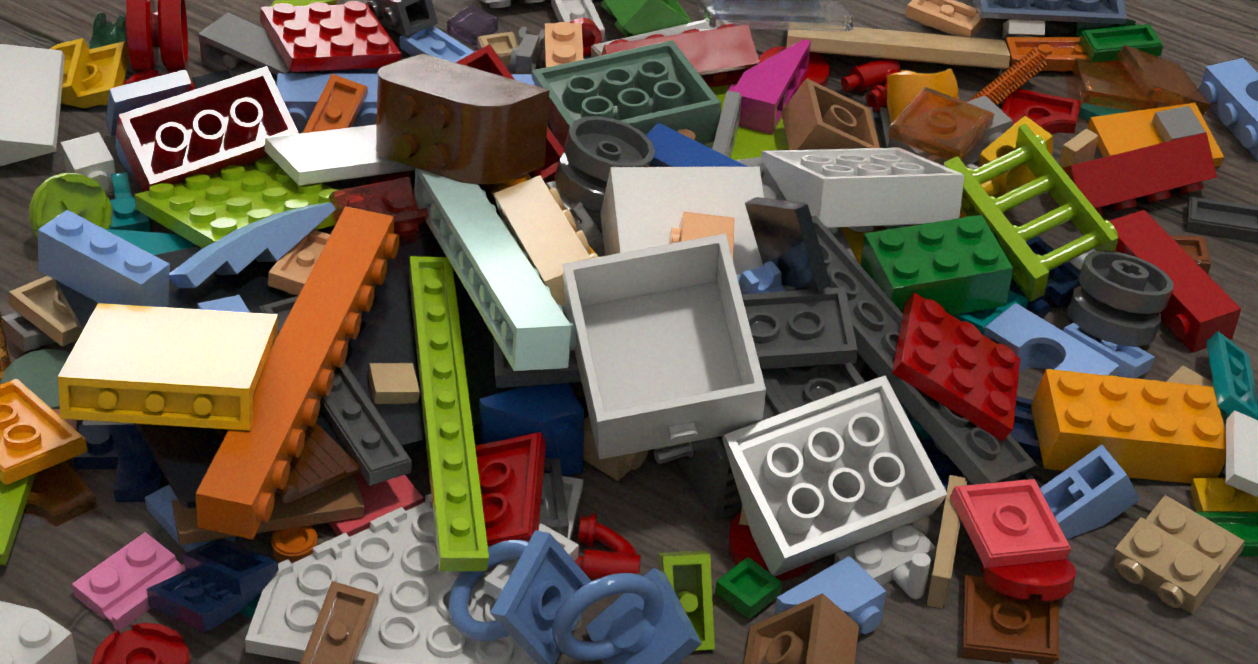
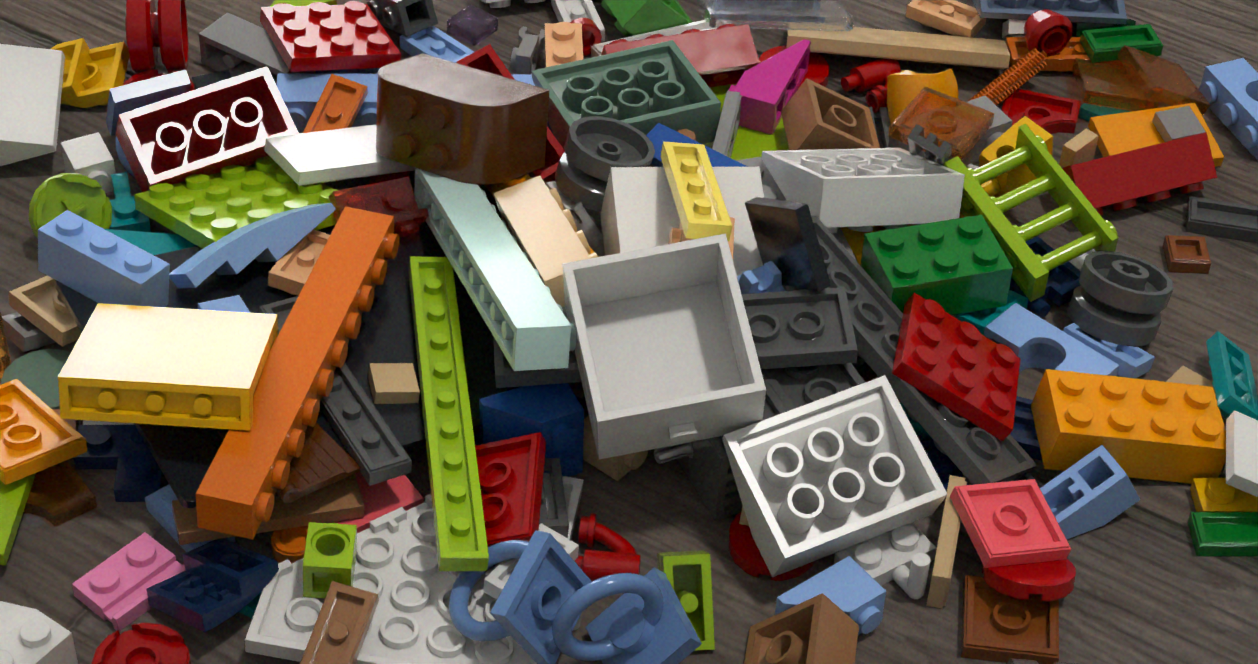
(107, 32): clear green tile -> none
(328, 557): none -> lime brick
(501, 43): tan tile -> none
(695, 190): none -> light yellow plate
(748, 587): green plate -> none
(933, 153): none -> dark grey tile
(1047, 32): none -> red cone
(1177, 554): tan plate -> none
(1197, 302): red brick -> none

